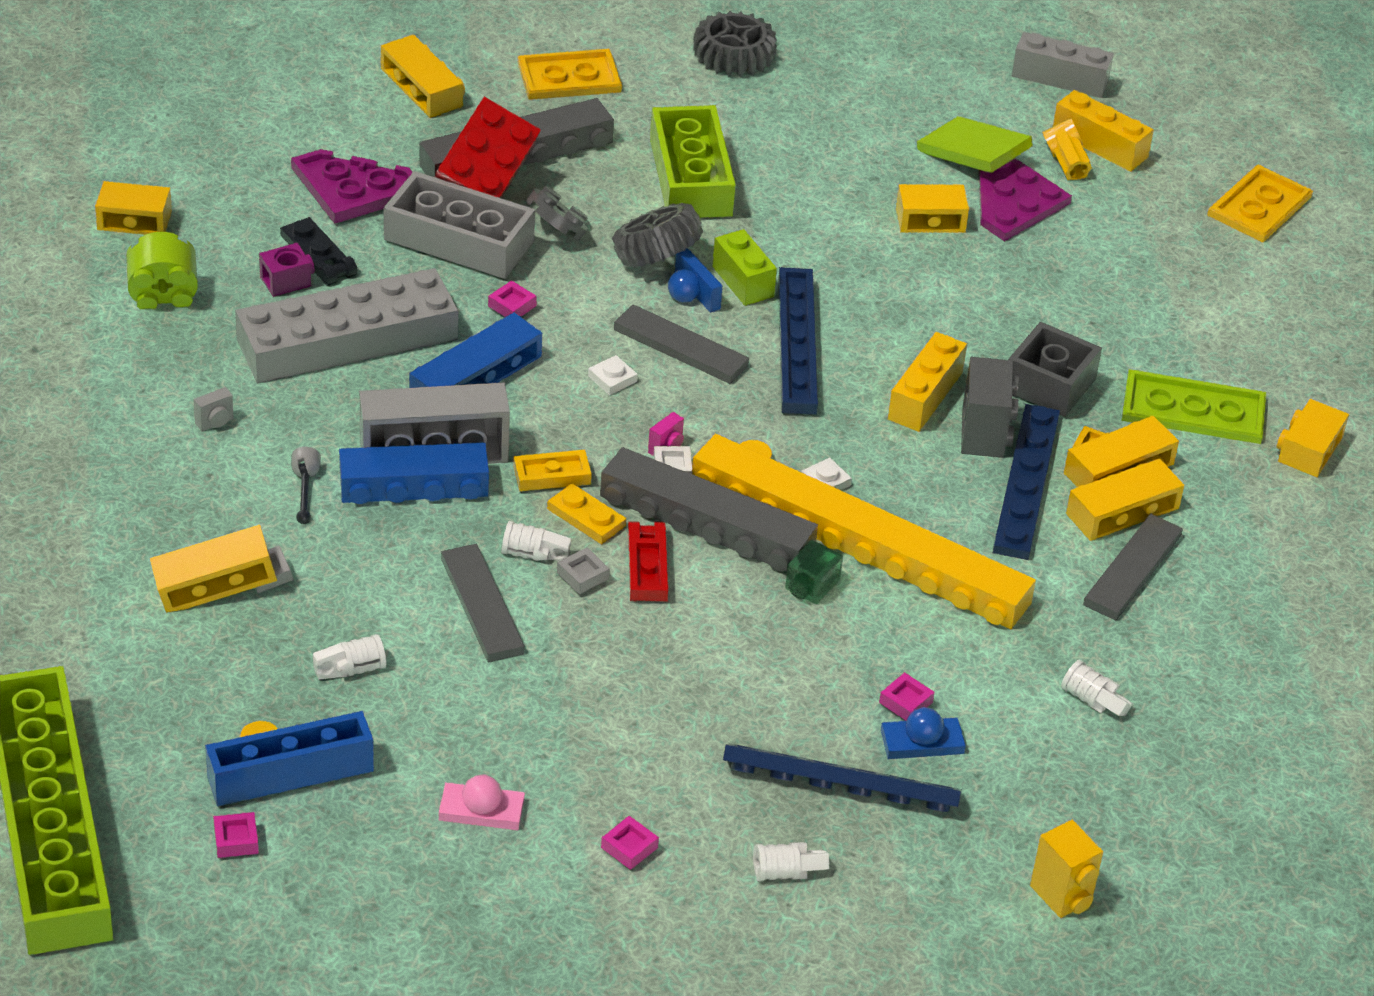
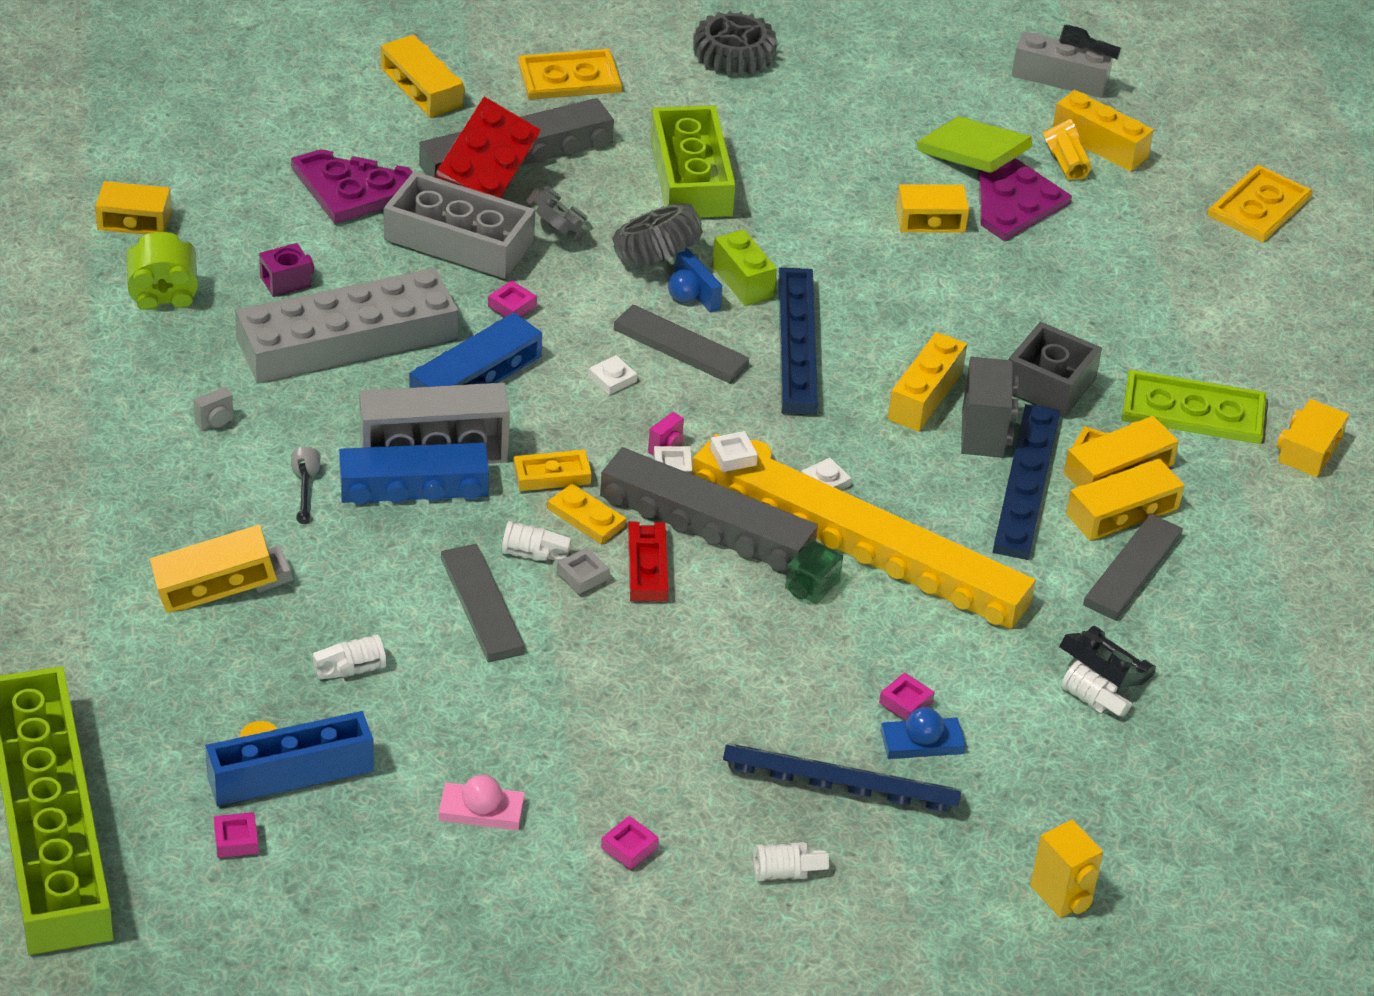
(327, 257): black plate -> none
(733, 451): none -> white plate
(1080, 38): none -> black piece
(1107, 658): none -> black plate

